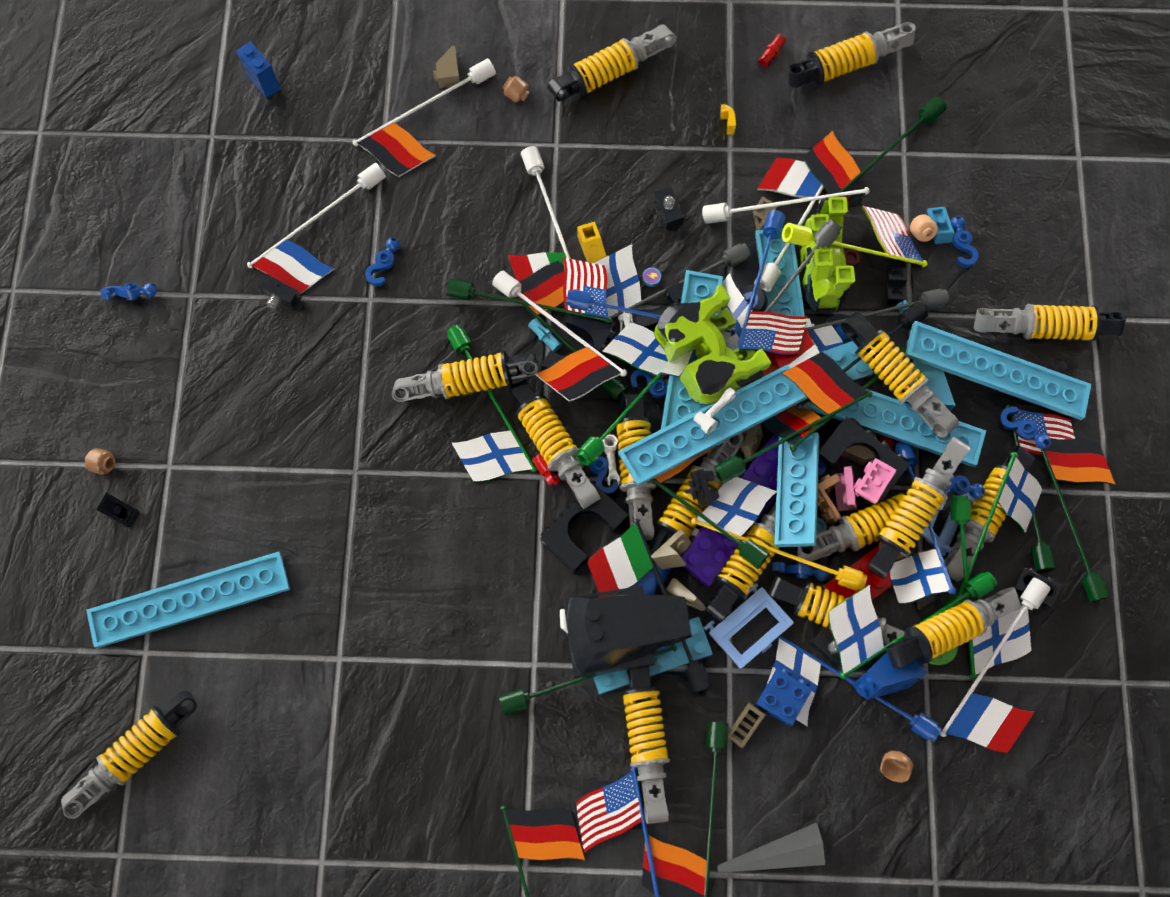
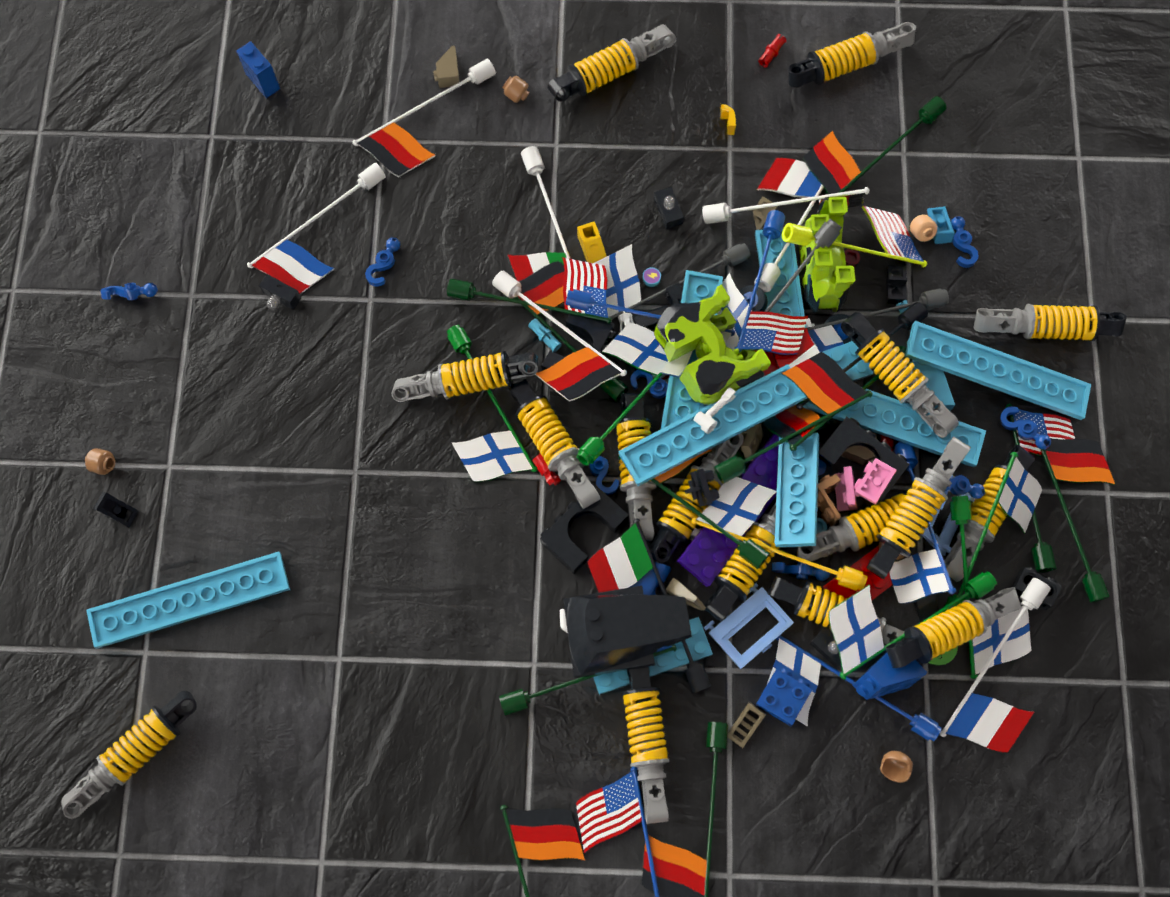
(611, 445): white brick -> none
(669, 553): dark tan slope -> none
(793, 850): dark grey wedge -> none

